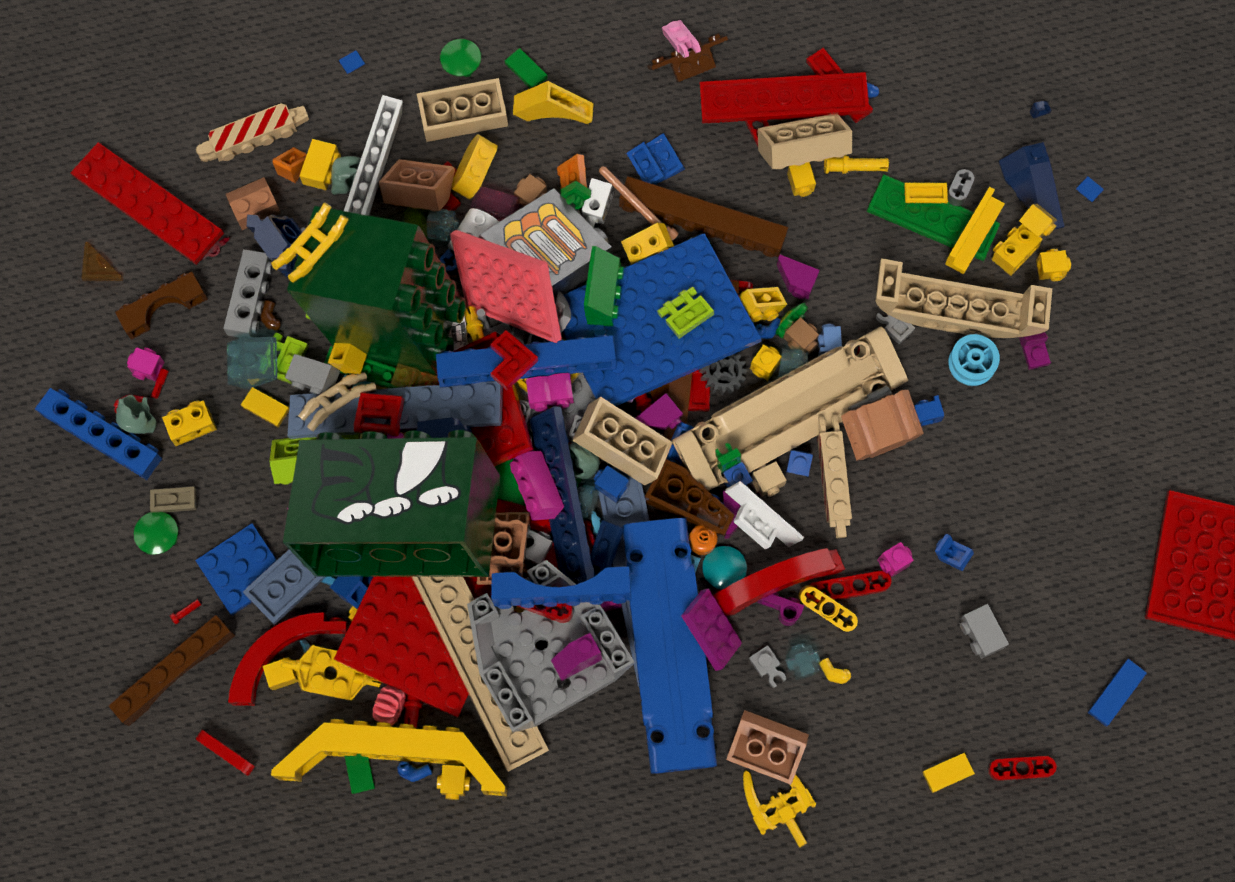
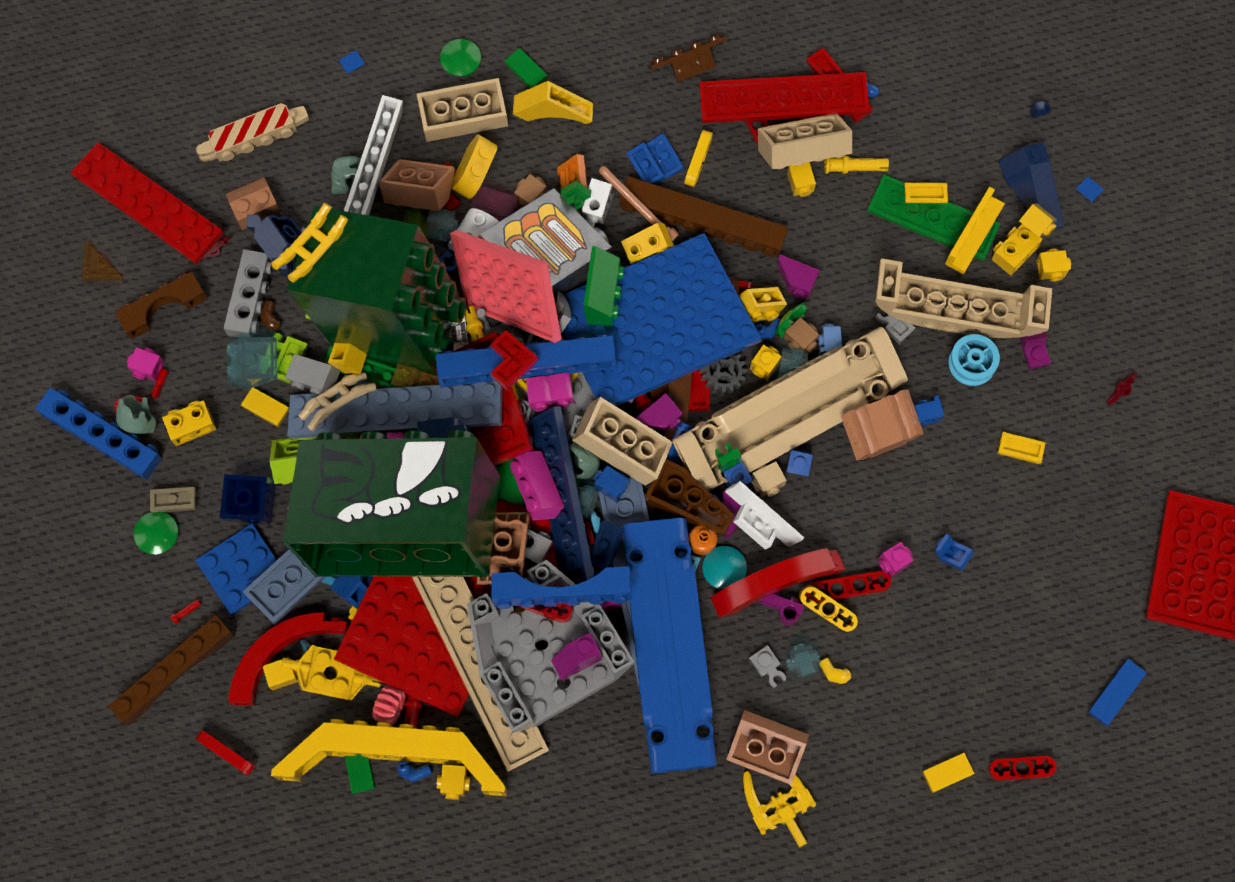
(247, 499): none -> clear blue brick
(290, 164): orange slope -> none
(318, 164): yellow brick -> none
(379, 407): red plate -> none
(680, 38): bright pink hinge -> none
(689, 316): lime plate -> none
(698, 157): none -> yellow beam
(711, 629): magenta plate -> none
(834, 476): tan hinge -> none
(872, 397): dark grey axle -> none
(963, 188): flat silver beam -> none
(983, 631): light grey brick -> none
(1021, 448): none -> yellow tile
(1122, 389): none -> dark red piece

